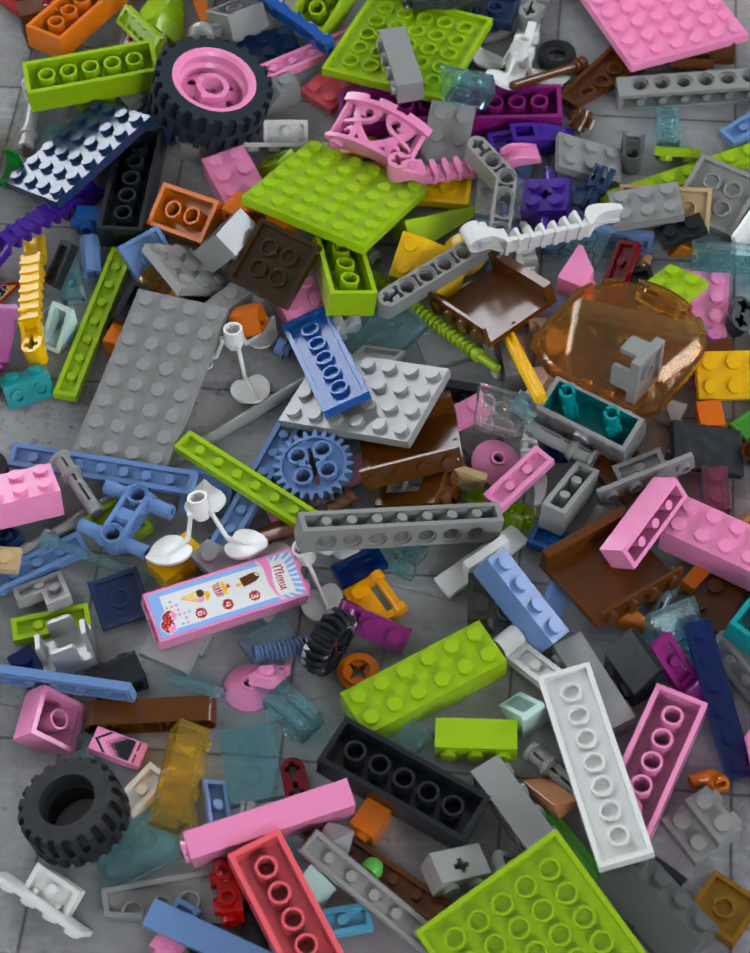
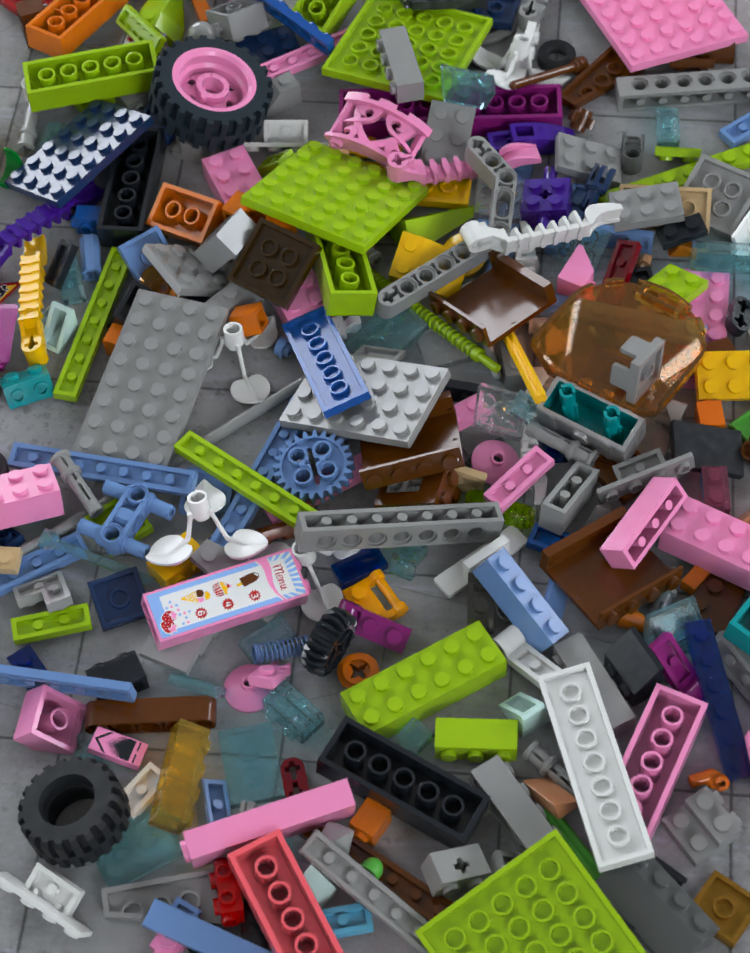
(69, 647): light grey panel -> none
(324, 92): coral plate -> none
(341, 501): nougat pin -> none

